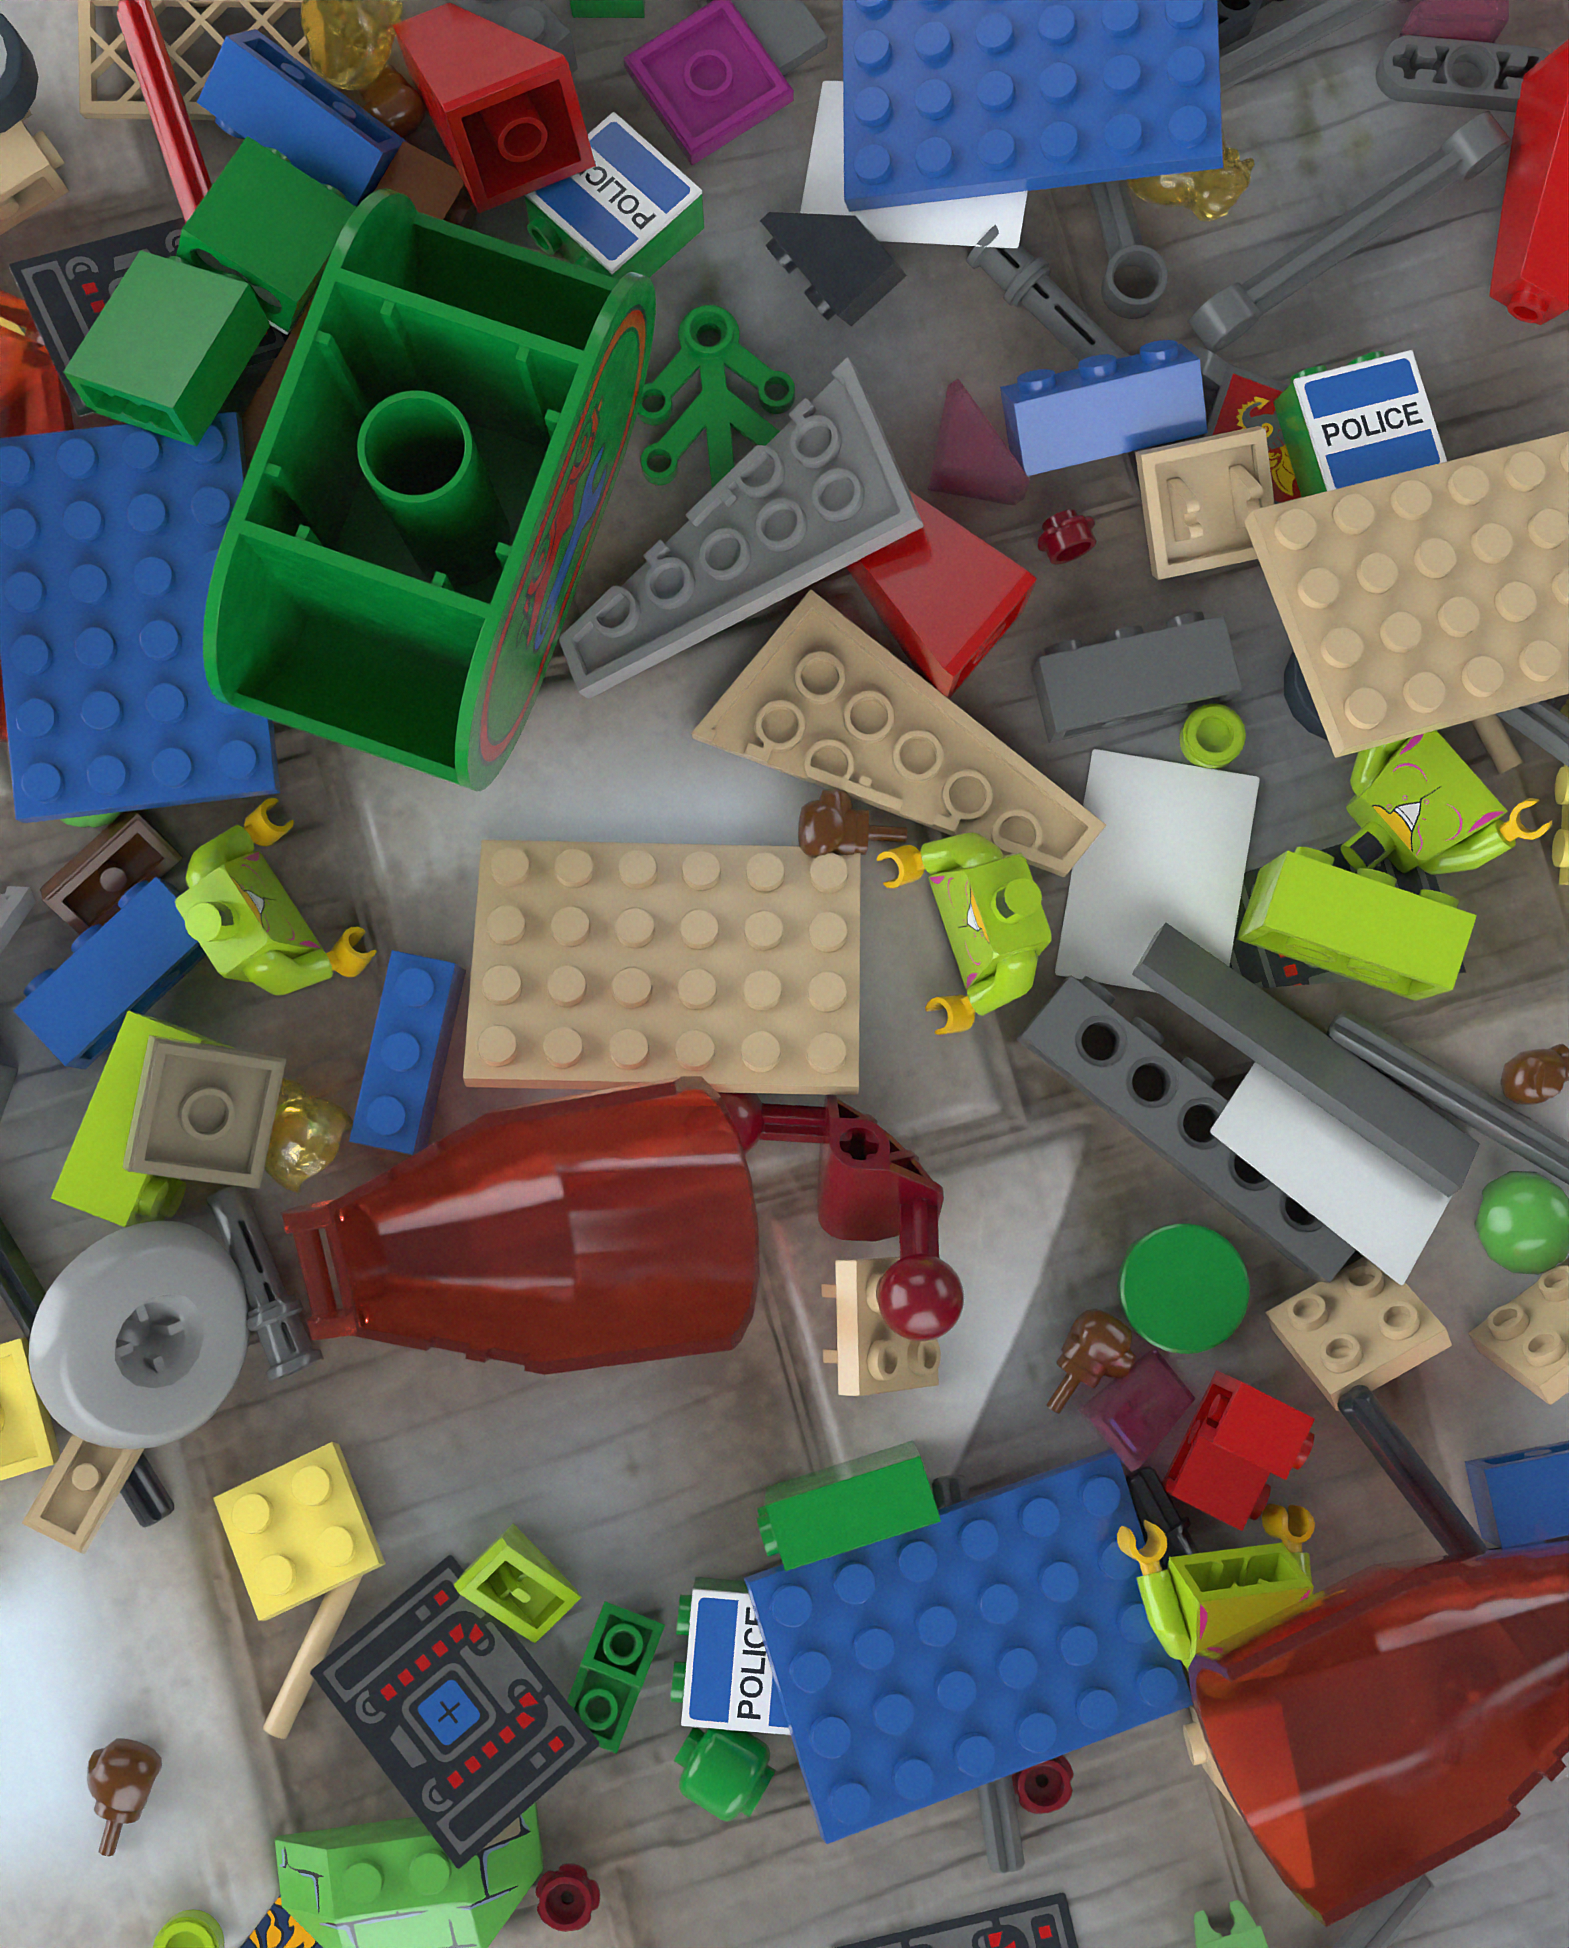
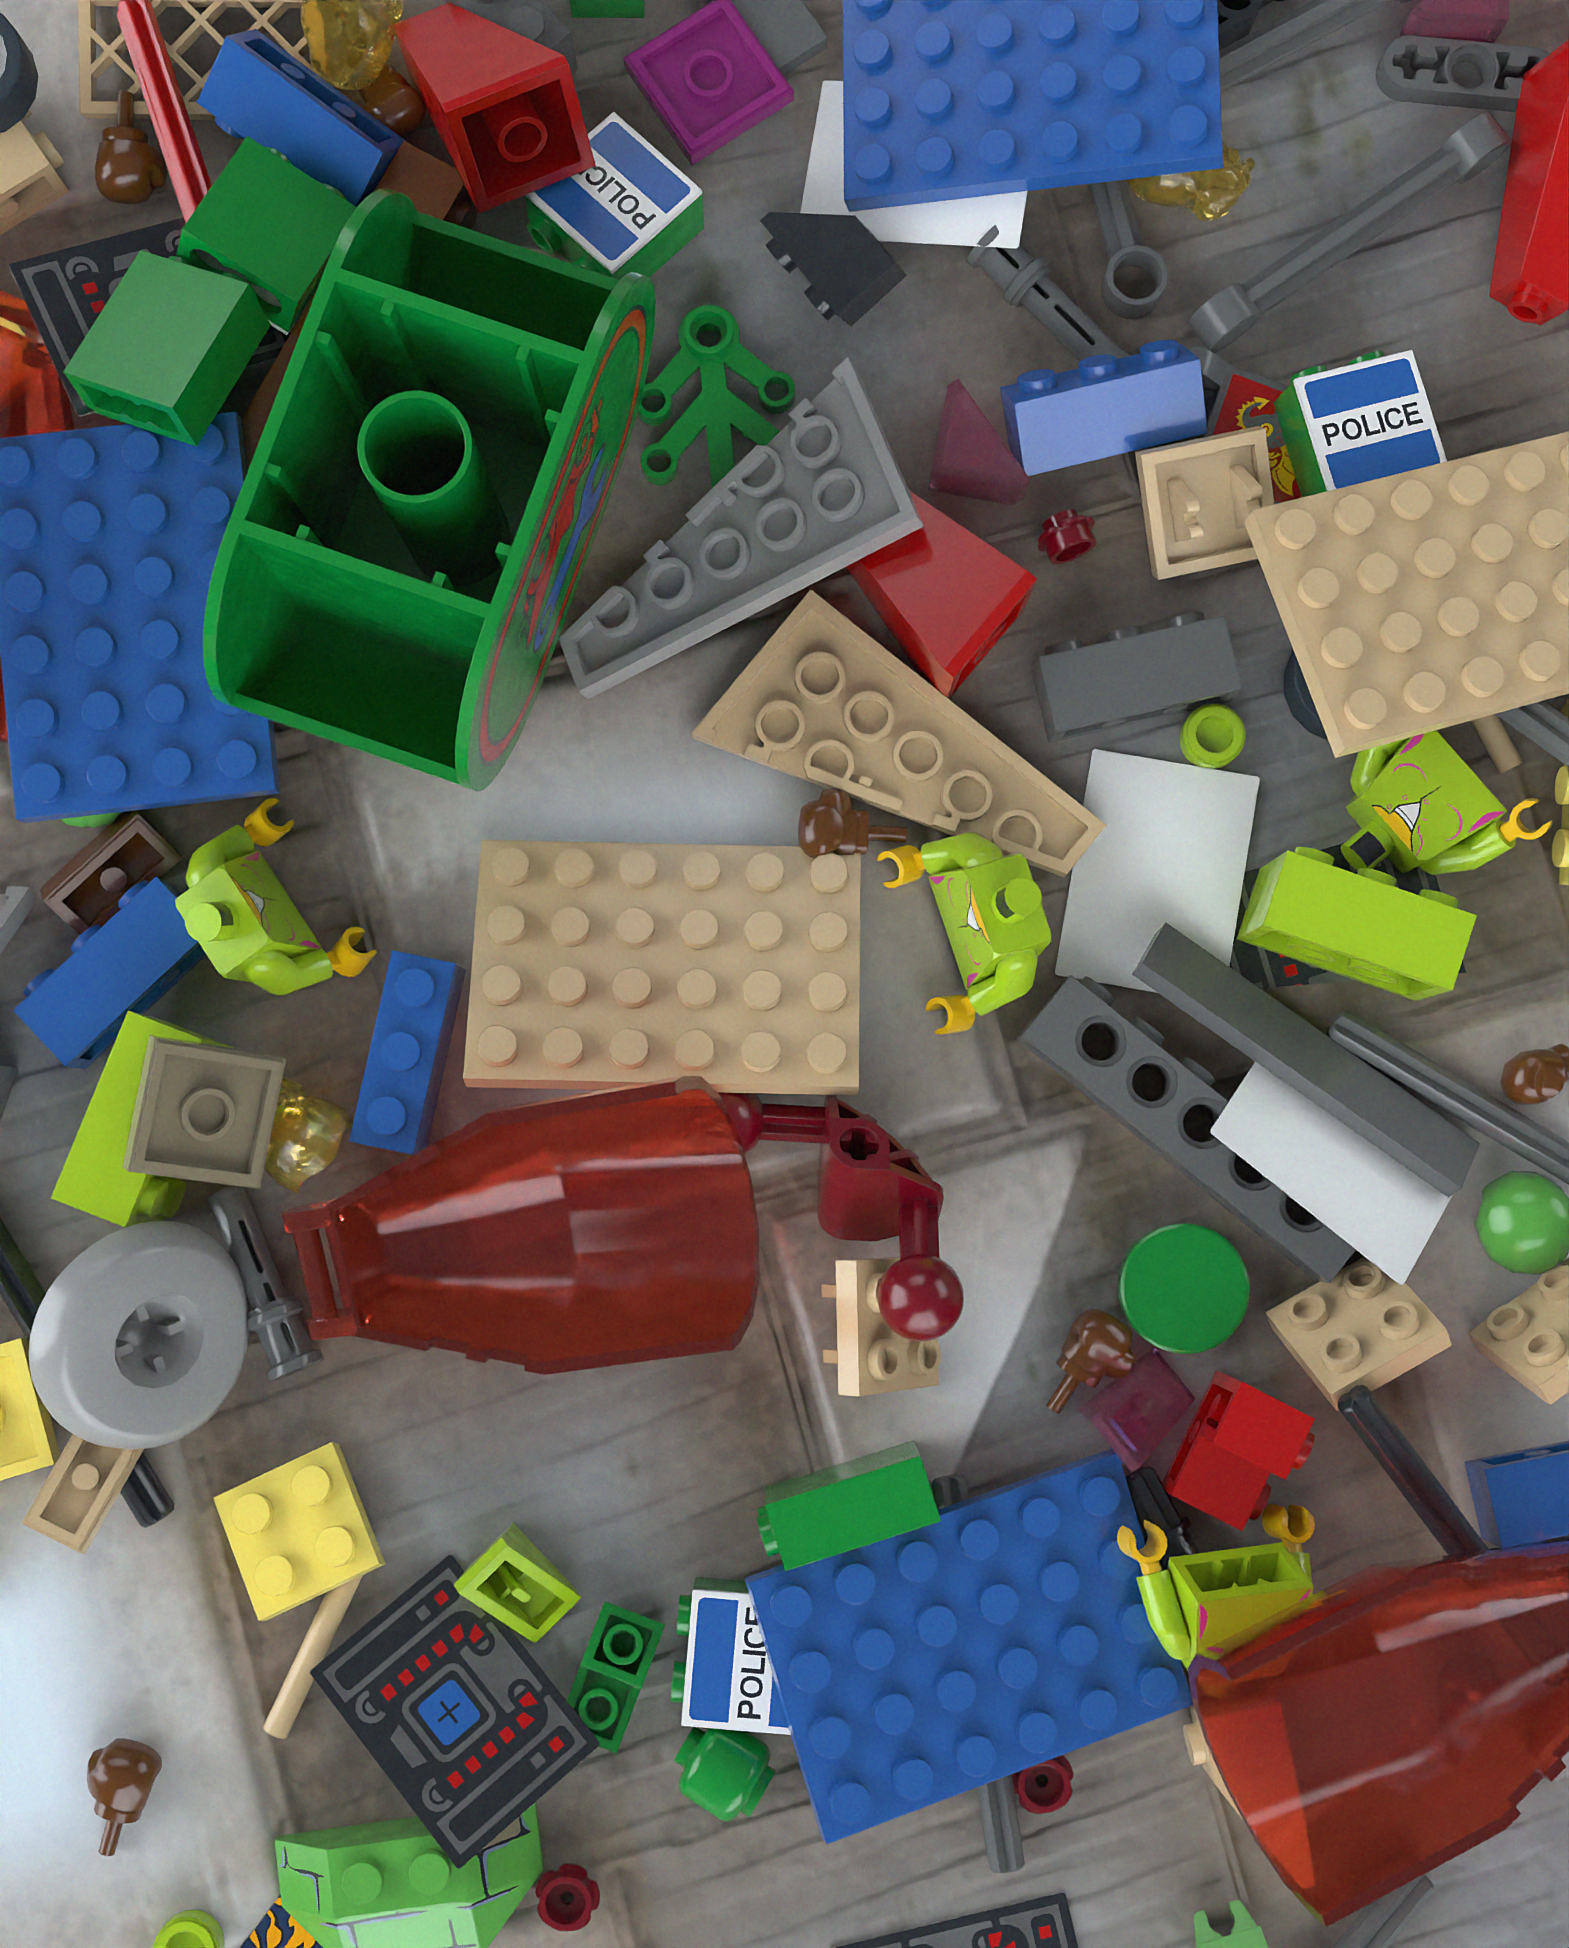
(125, 162): none -> reddish brown piece

